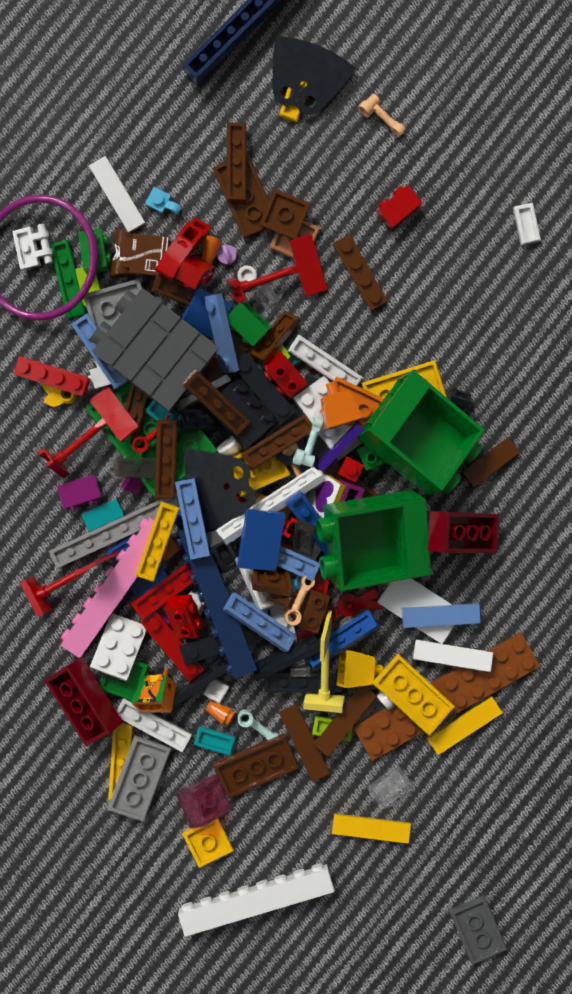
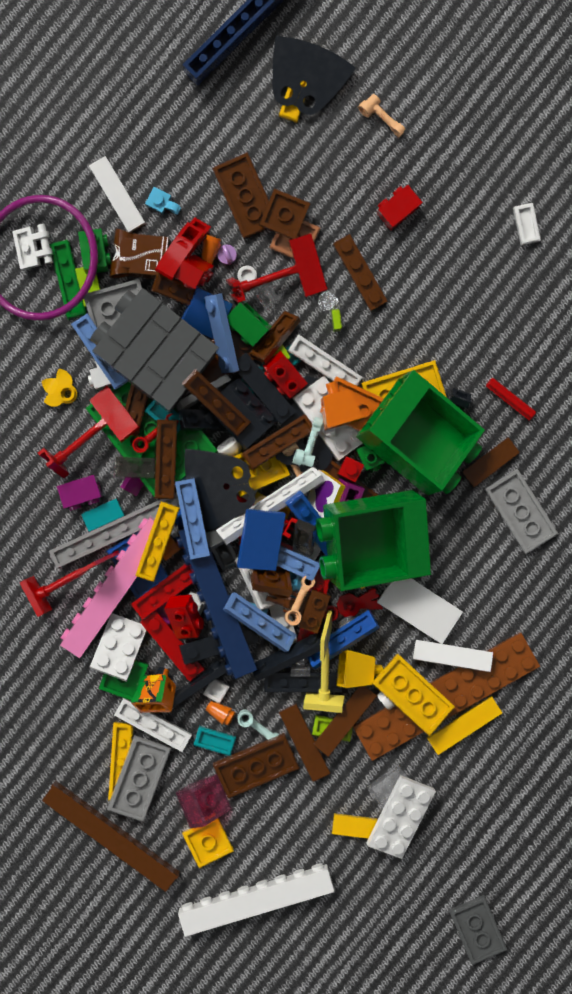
(52, 376): red plate -> none
(83, 701): dark red brick -> none
(111, 836): none -> reddish brown tile
(236, 162): reddish brown tile -> none
(328, 301): none -> clear tile
(336, 320): none -> lime tile
(340, 445): dark purple tile -> none
(400, 817): none -> white plate
(440, 615): medium blue tile -> none
(463, 532): dark red brick -> none
(510, 398): none -> red axle
(521, 511): none -> light grey tile

